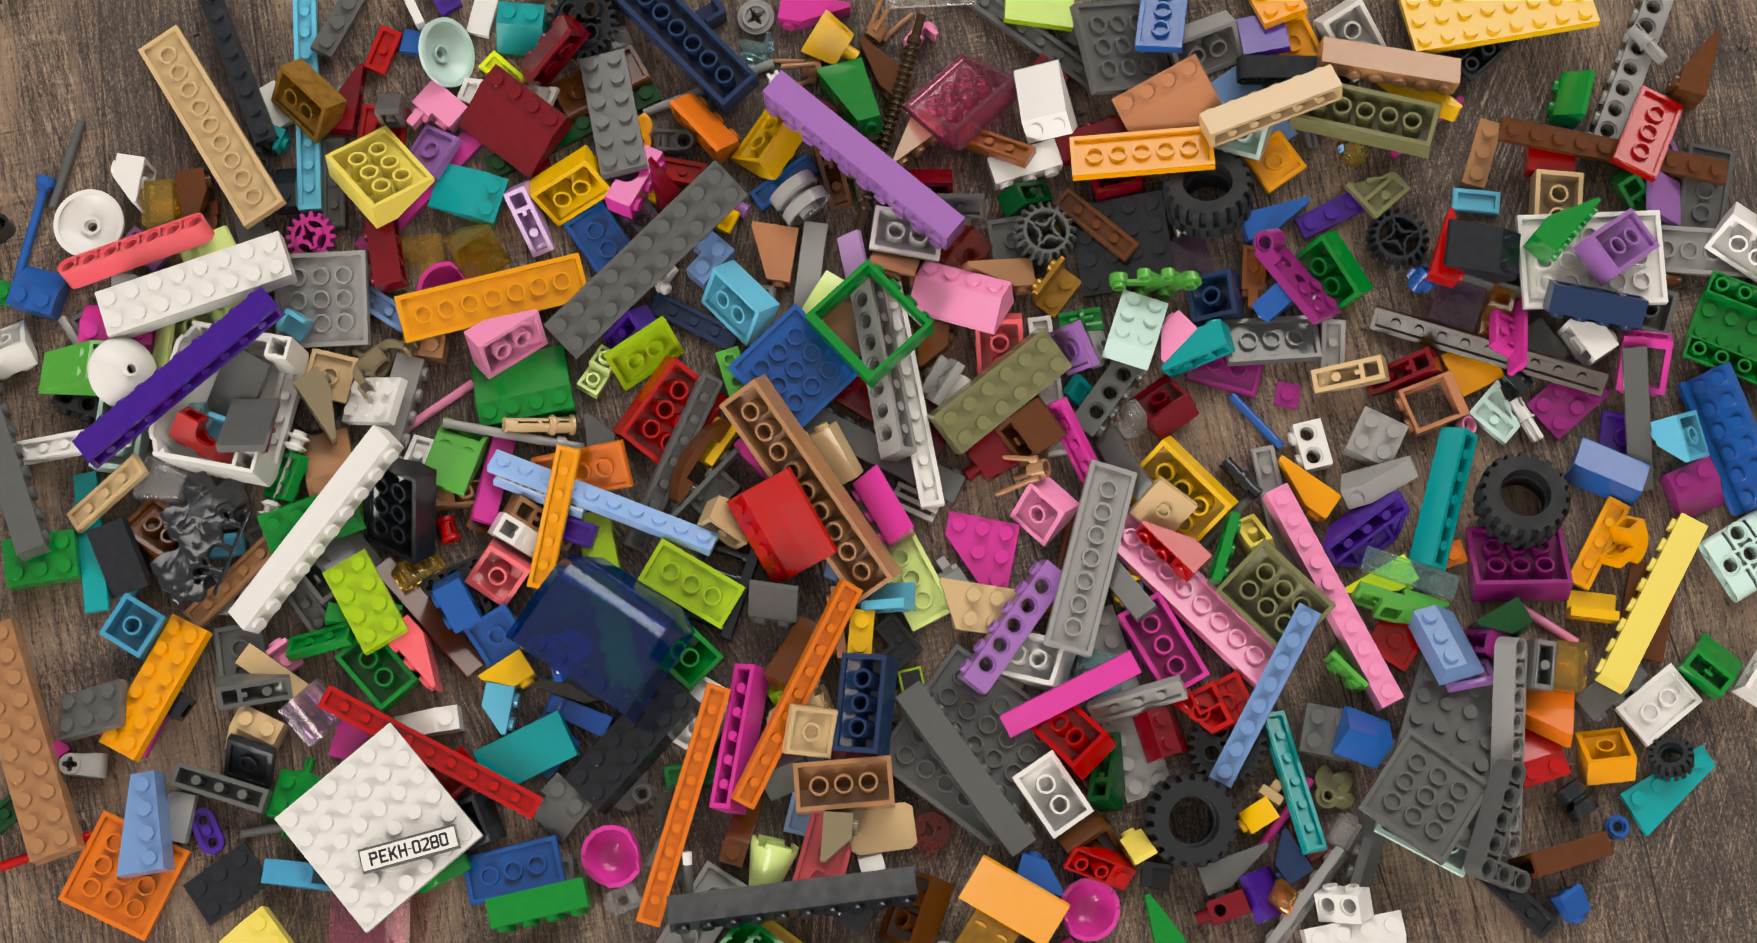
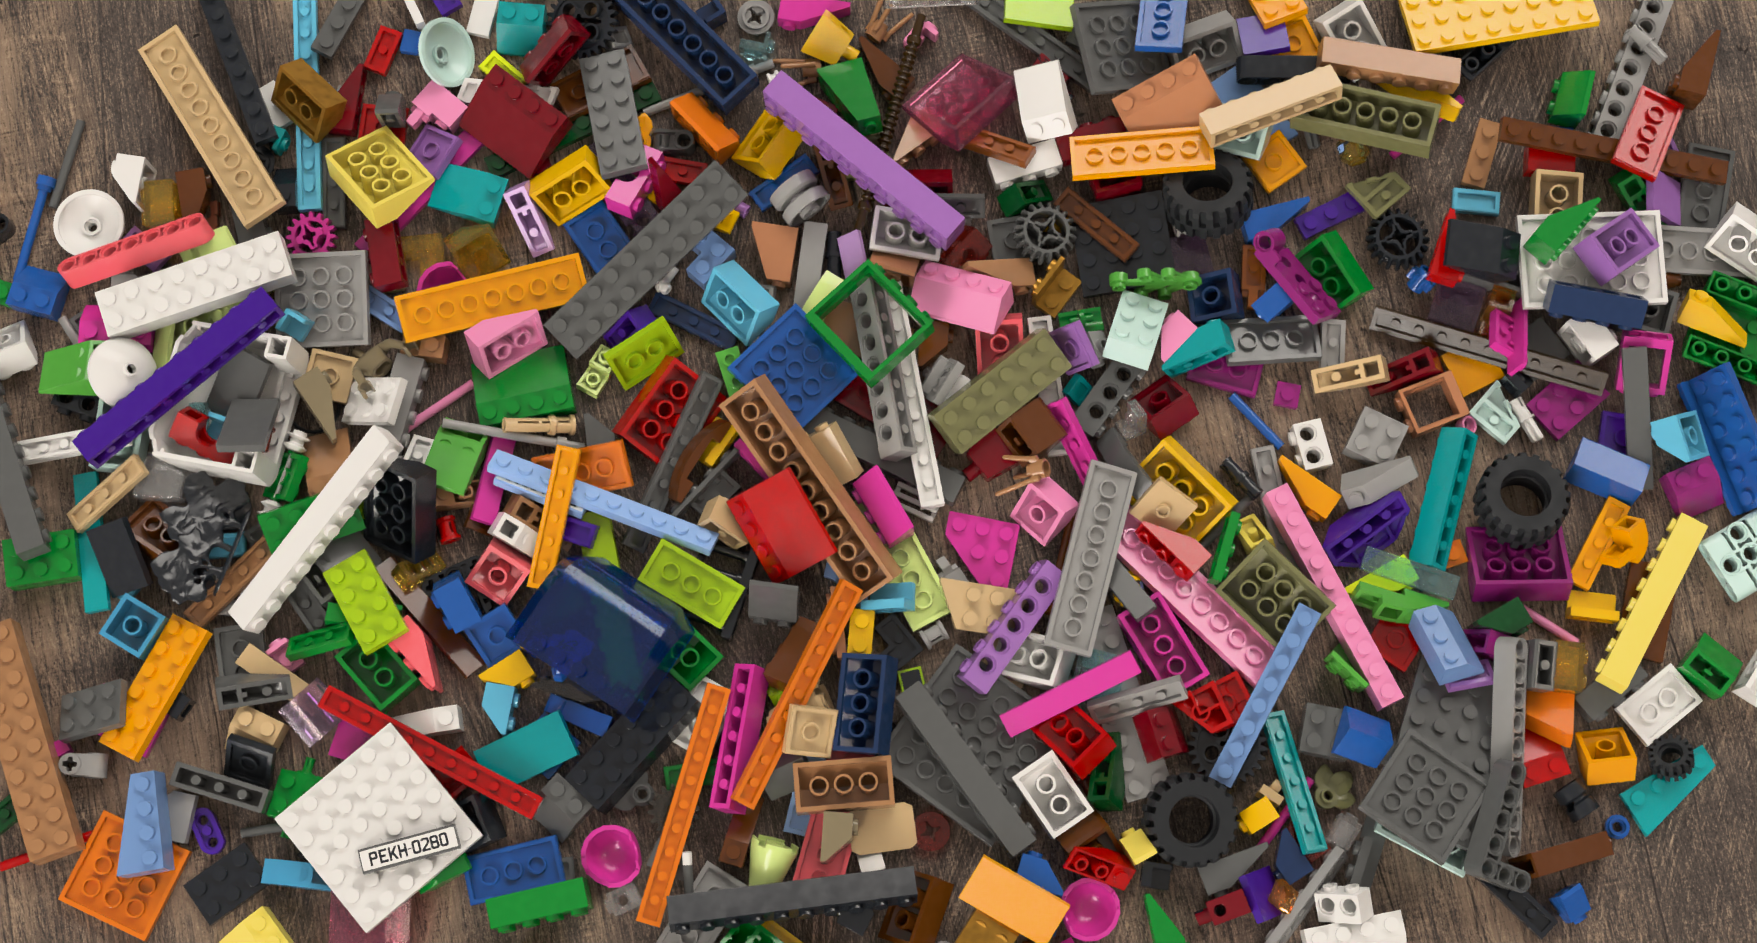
(833, 254): none -> black pin
(934, 634): none -> light grey bush
(1708, 316): none -> yellow slope

